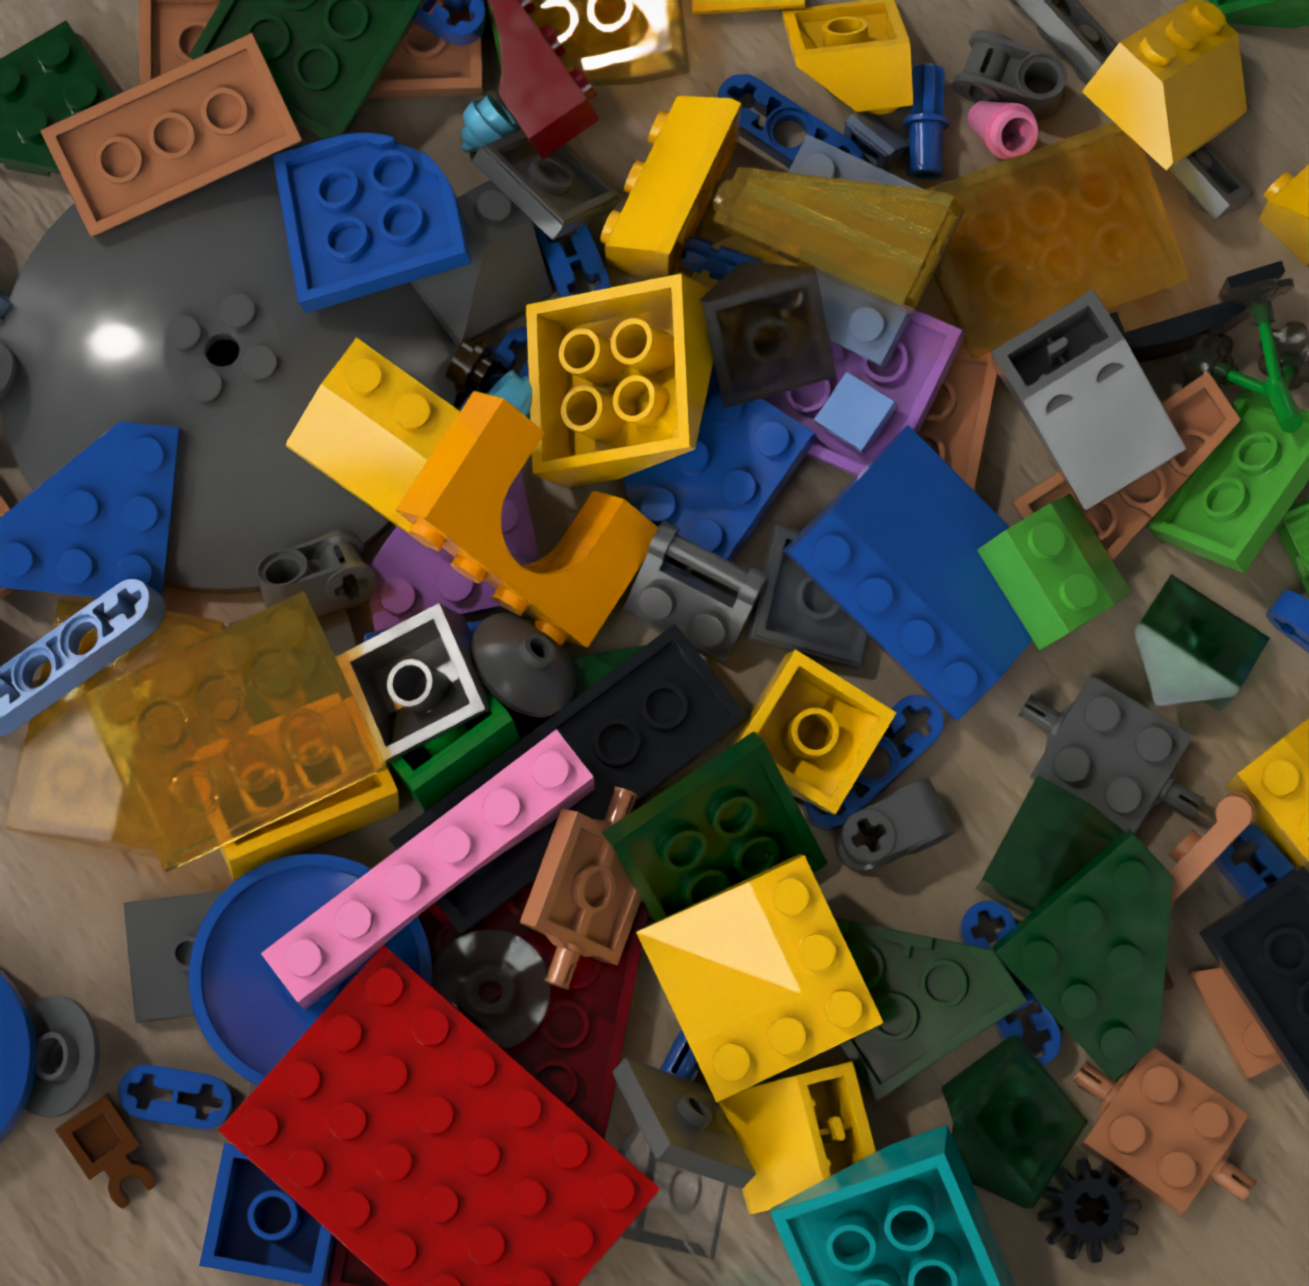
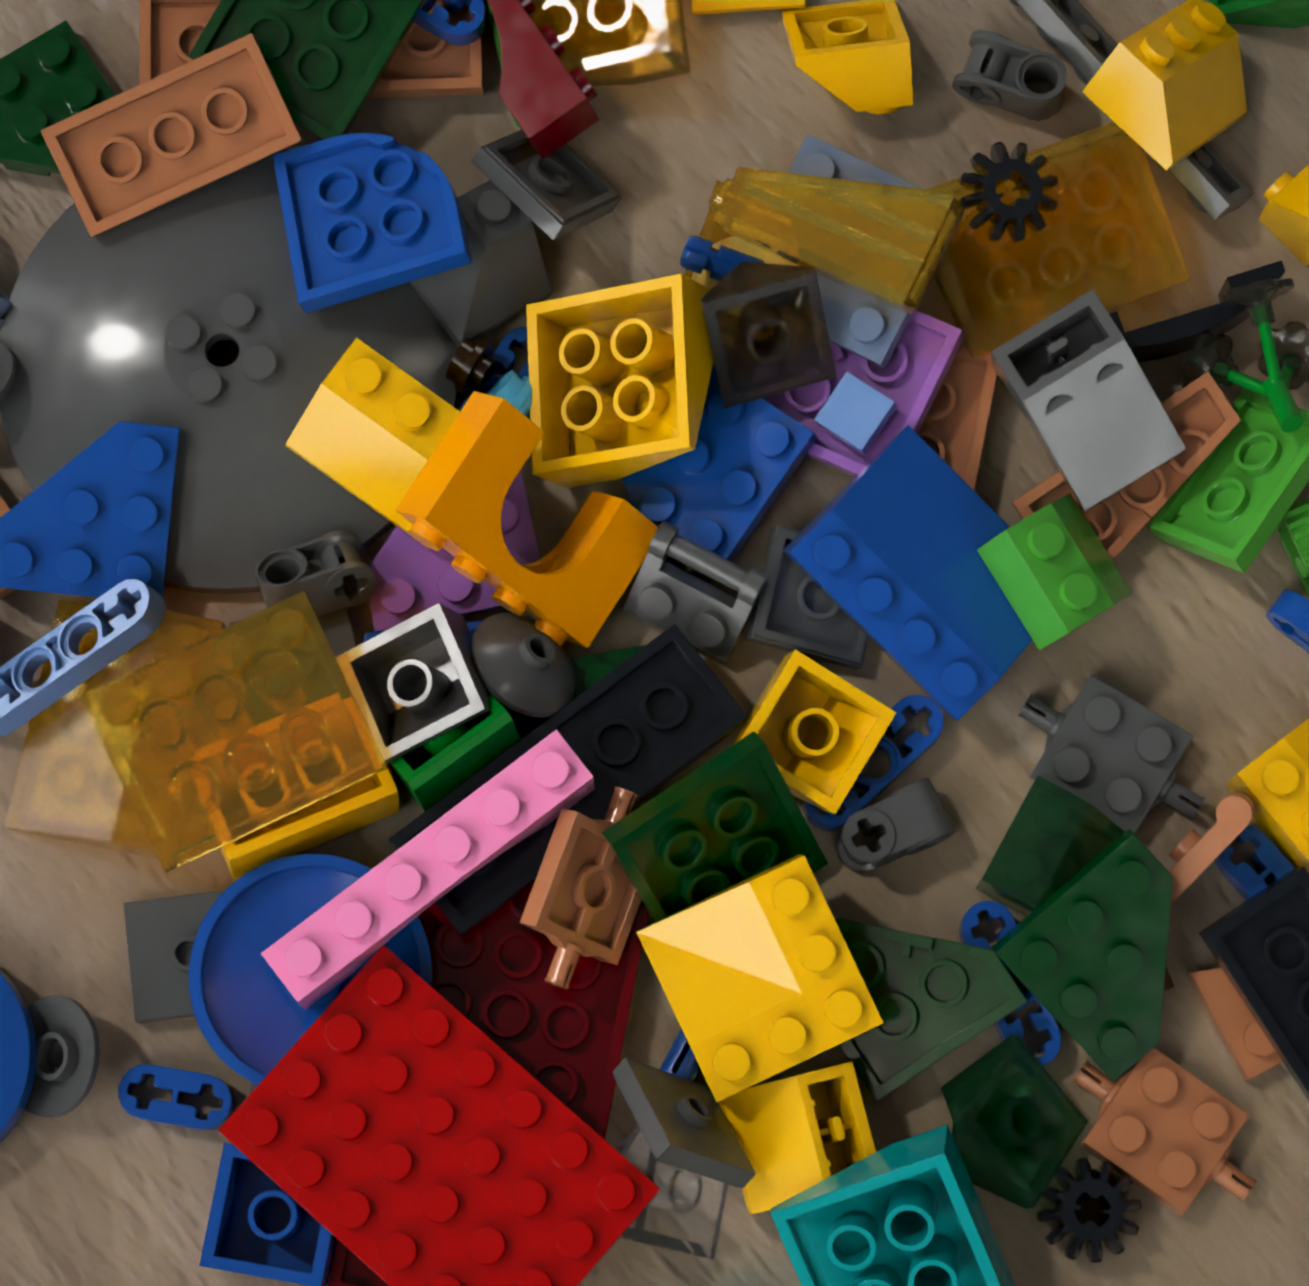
(101, 1142): reddish brown plate -> none
(485, 123): medium azure plate -> none
(501, 959): clear smoke dish -> none
(562, 268): blue beam -> none
(672, 186): yellow slope -> none
(785, 110): blue beam -> none
(876, 139): sand blue slope -> none
(926, 122): blue axle -> none
(1004, 127): bright pink cone -> none
(1022, 210): none -> black gear
(1195, 648): clear green slope -> none

